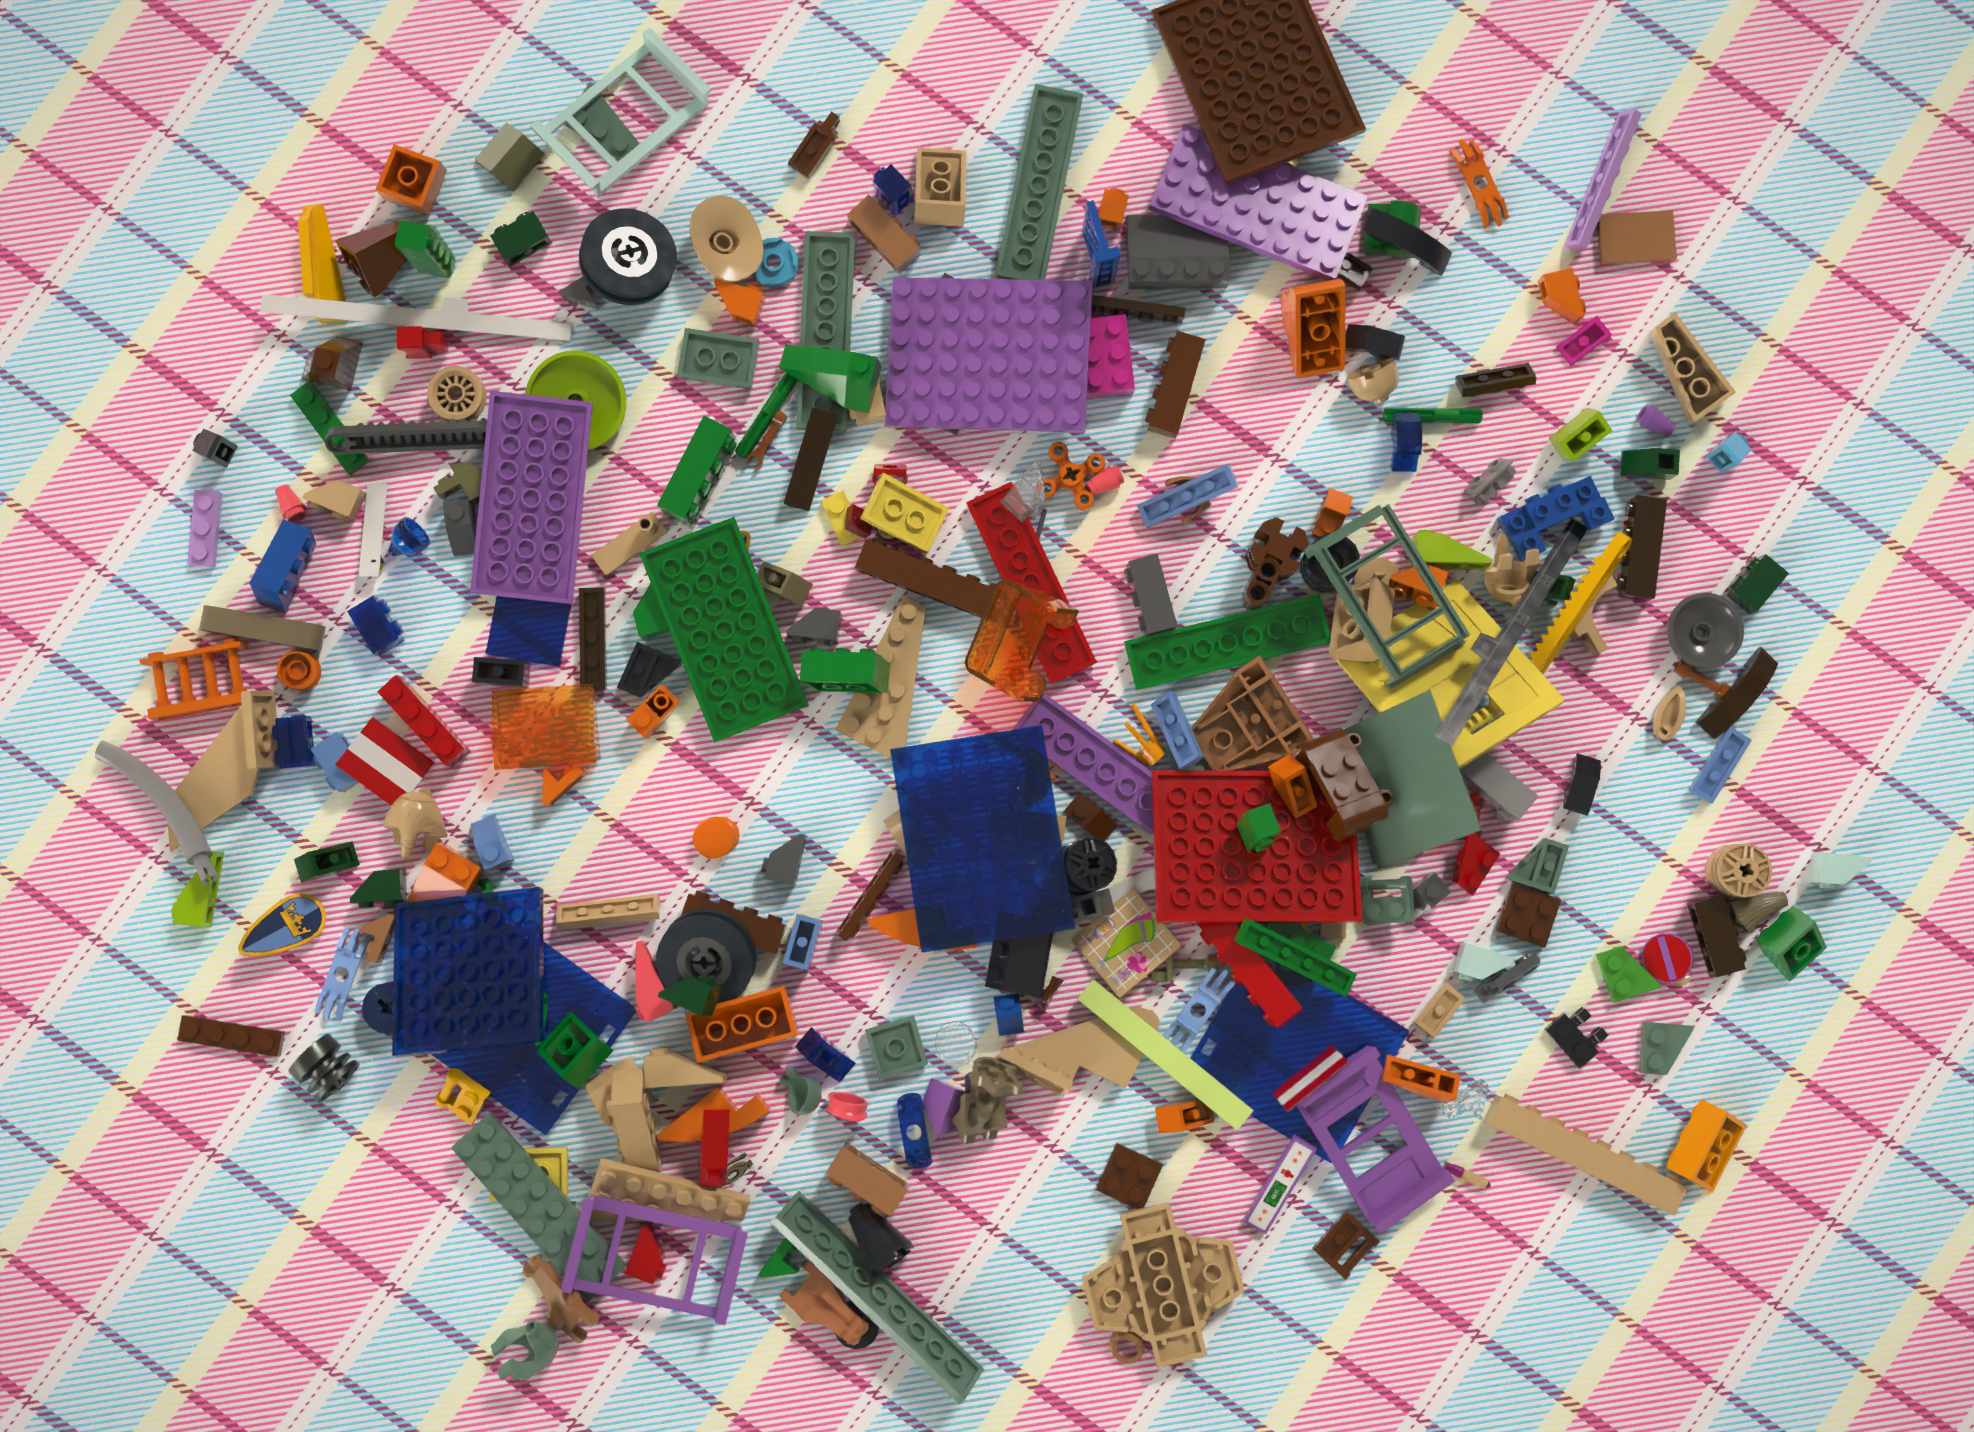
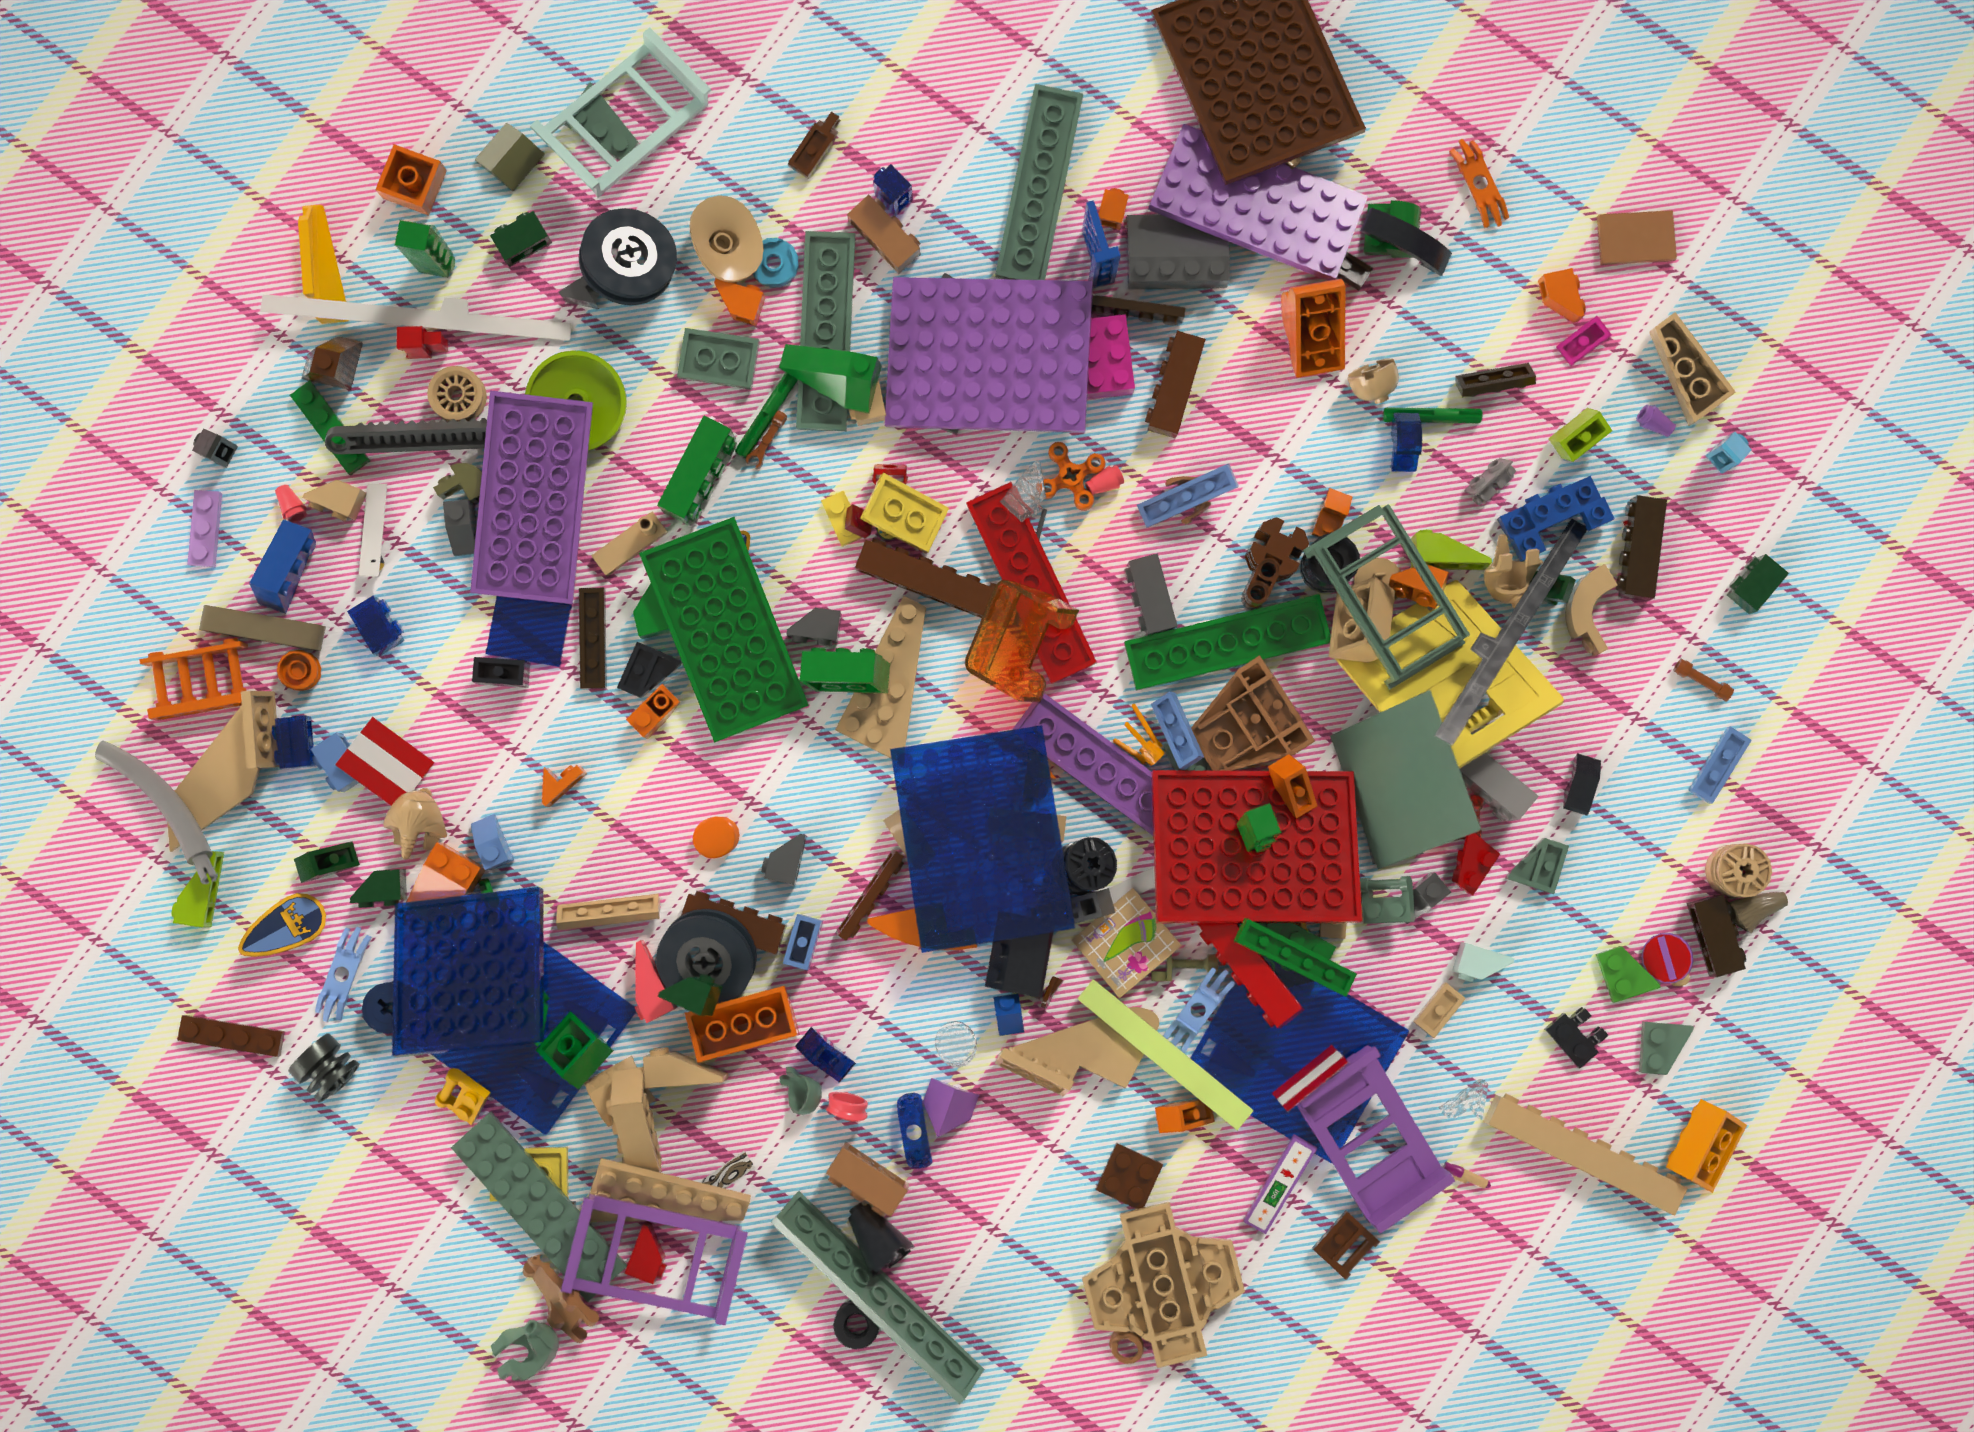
(373, 256): reddish brown slope -> none
(383, 931): medium nougat slope -> none
(408, 538): clear blue helmet -> none
(423, 721): red brick -> none
(544, 727): clear orange slope -> none
(689, 1125): orange slope -> none
(714, 1148): red slope -> none
(778, 1263): green slope -> none
(784, 583): dark tan slope -> none
(810, 459): dark brown slope -> none
(824, 1304): nougat animal -> none
(896, 1047): sand green plate -> none
(940, 187): tan slope -> none
(986, 1111): dark tan hips -> none
(1090, 817): reddish brown slope -> none
(1345, 783): reddish brown container -> none
(1374, 340): black slope -> none
(1421, 1079): orange slope -> none
(1507, 978): dark grey hinge -> none
(1528, 915): reddish brown plate -> none
(1580, 602): yellow gear -> none
(1603, 179): lavender plate -> none
(1650, 463): dark green slope -> none
(1669, 714): tan arm -> none
(1720, 625): dark grey dish -> none
(1740, 696): dark brown slope -> none
(1791, 942): green slope -> none
(1835, 868): light aqua slope -> none

